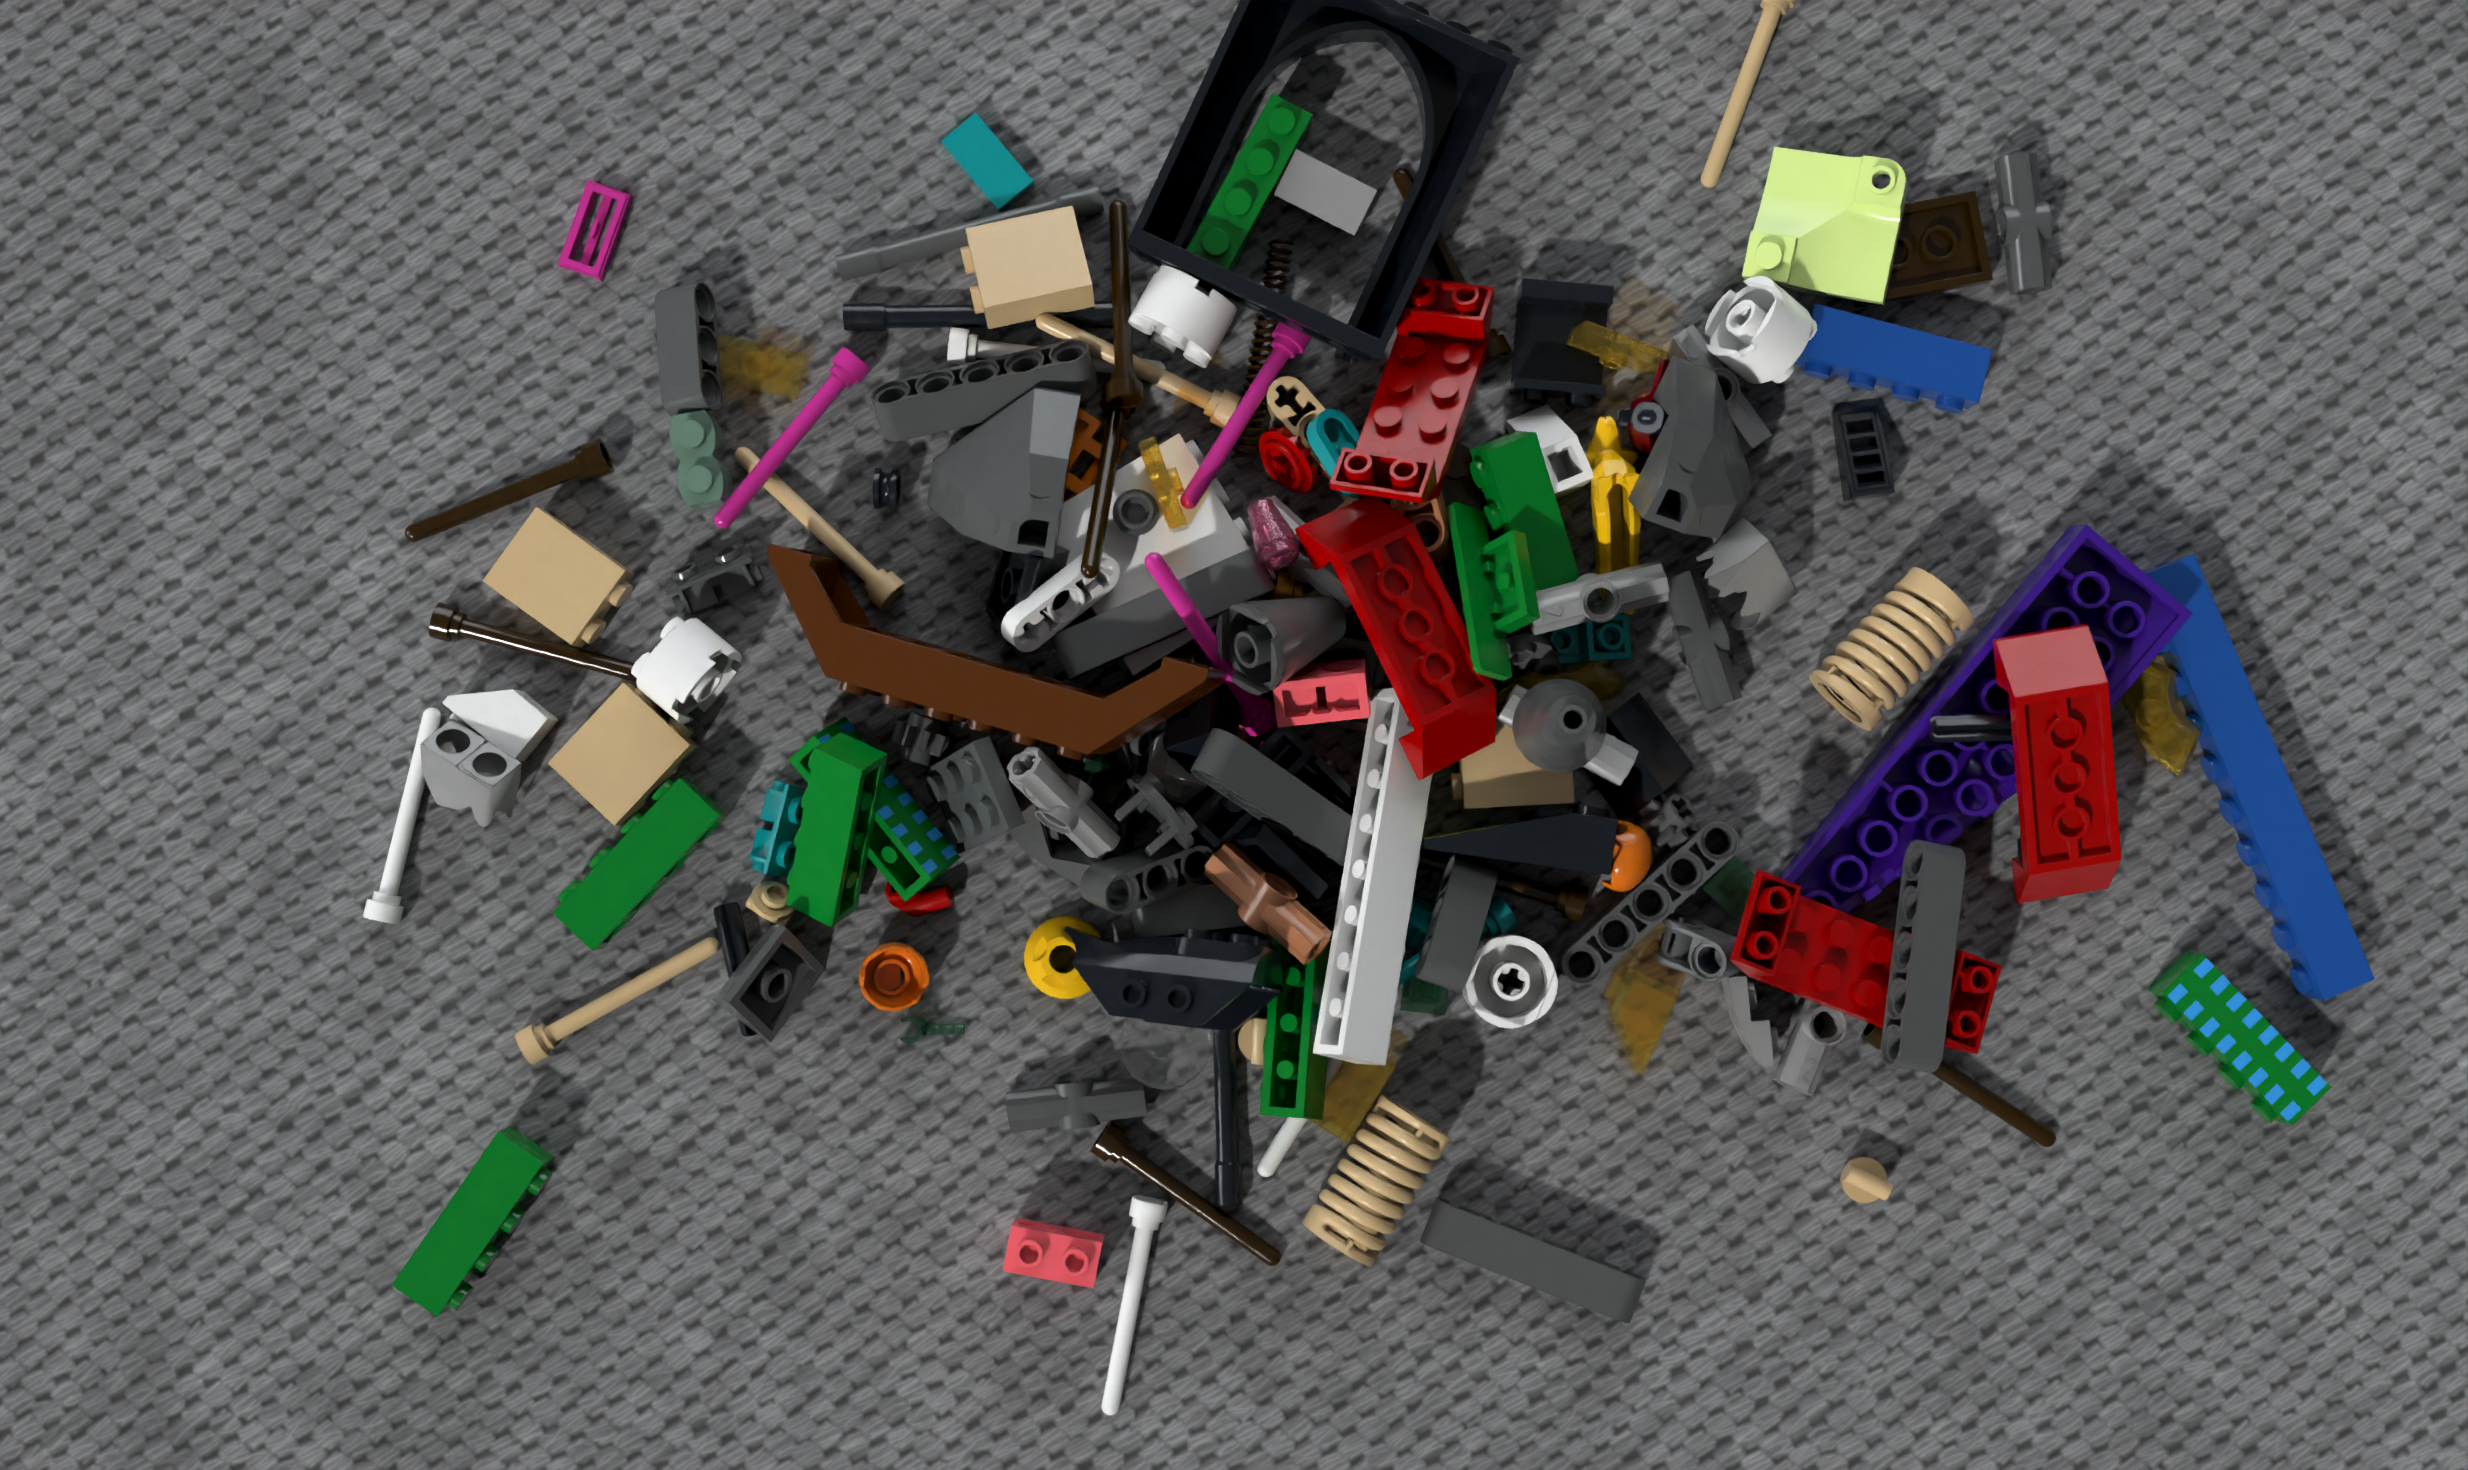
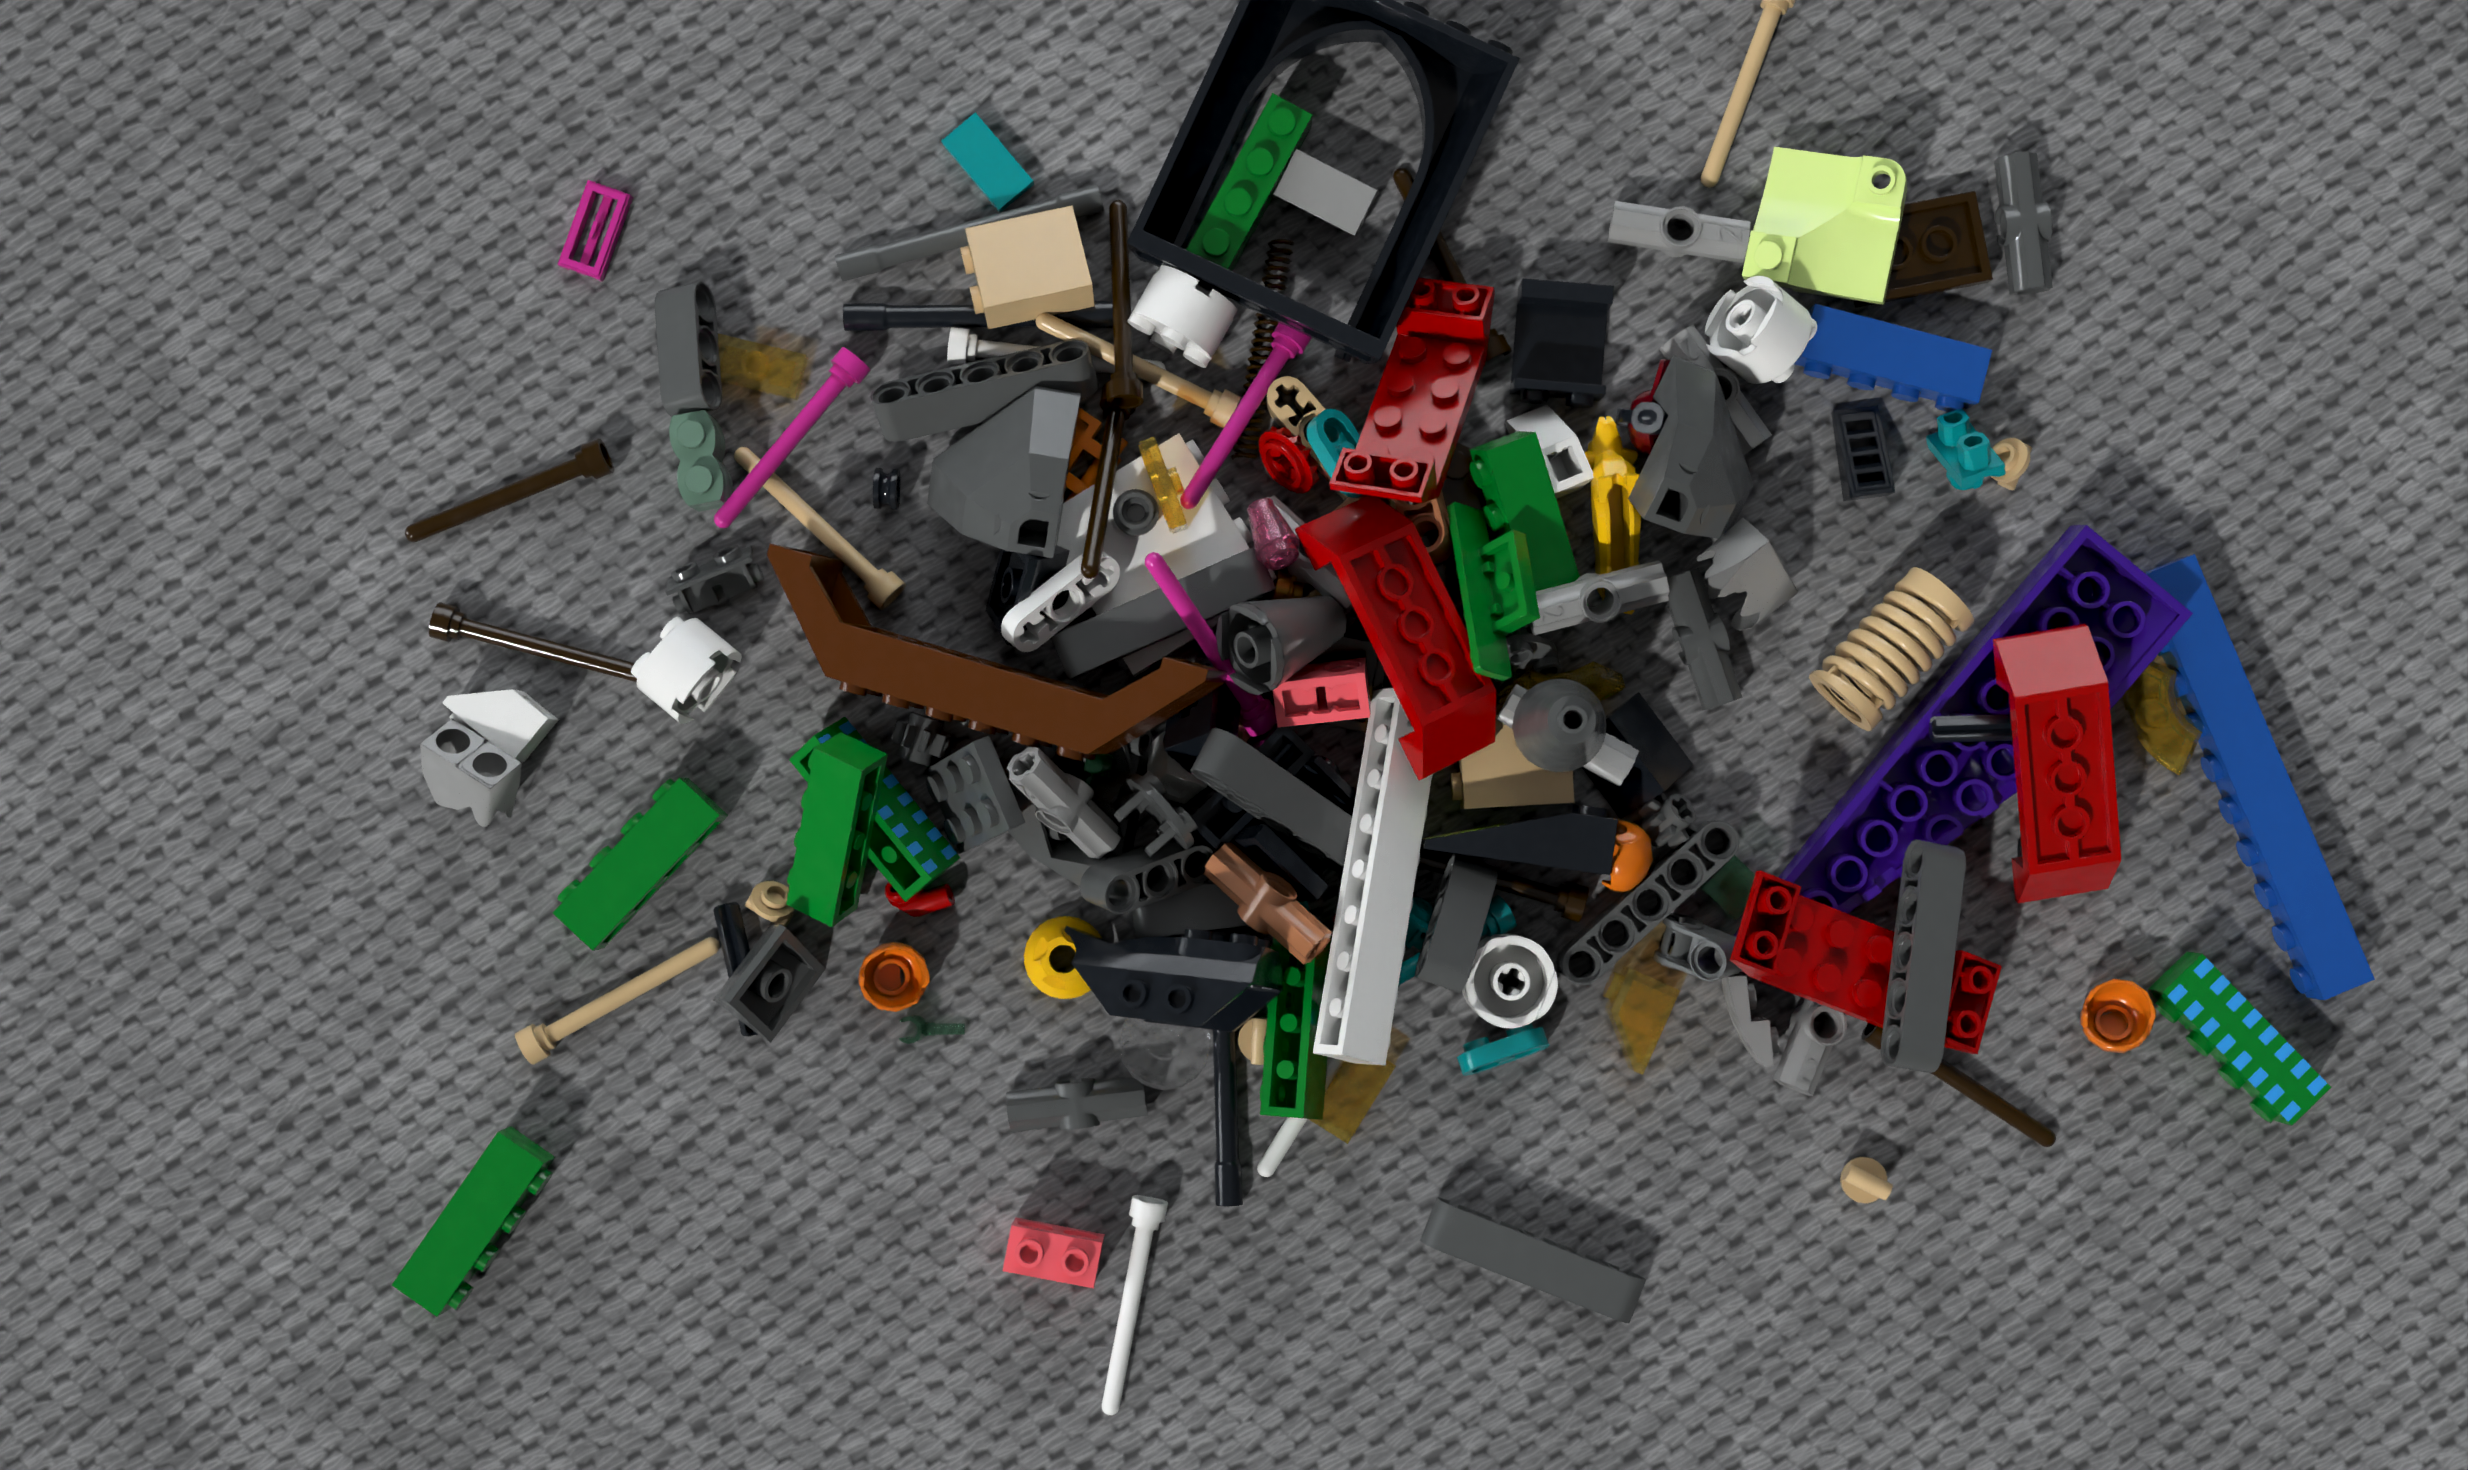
(386, 902): white piece -> none
(560, 578): tan brick -> none
(623, 754): tan brick -> none
(775, 849): teal hinge -> none
(1115, 1146): dark brown piece -> none
(1396, 1173): tan piece -> none
(1423, 997): clear green tile -> none
(1520, 1042): none -> teal plate
(1593, 641): teal slope -> none
(1615, 348): clear yellow plate -> none
(1709, 235): none -> light grey piece
(1963, 451): none -> teal hips
(2016, 459): none -> tan plate
(2130, 1016): none -> orange hair

